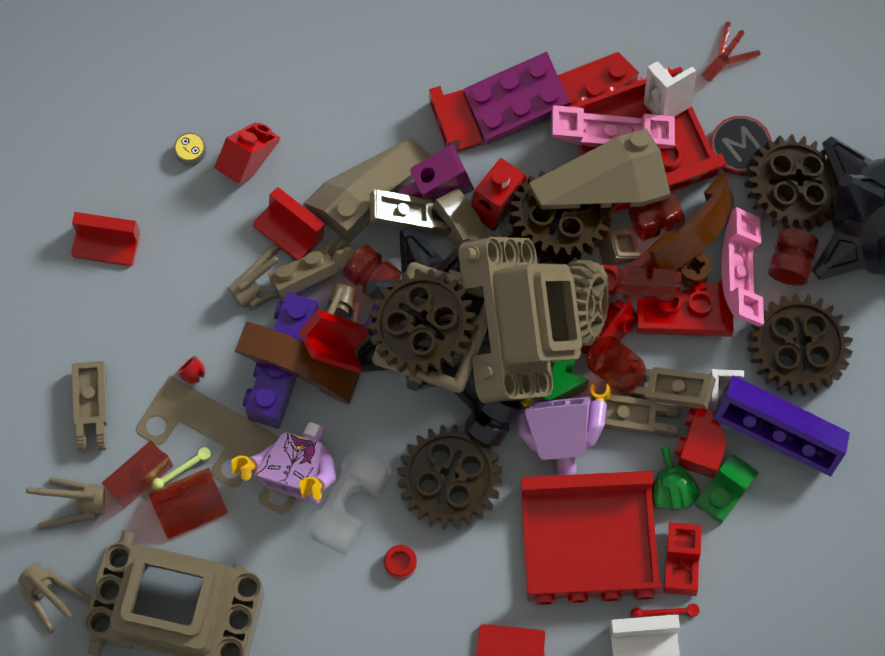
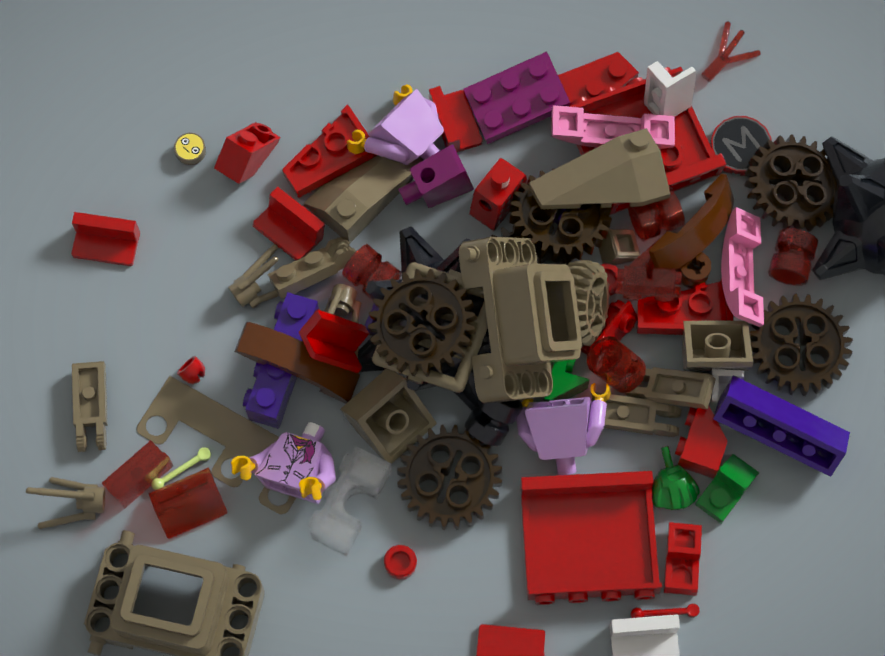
(38, 583): dark tan plant -> none
(326, 156): none -> red wing
(388, 415): none -> dark tan slope
(404, 131): none -> lavender torso
(405, 211): dark tan hinge -> none
(460, 217): dark tan slope -> none
(716, 345): none -> dark tan slope

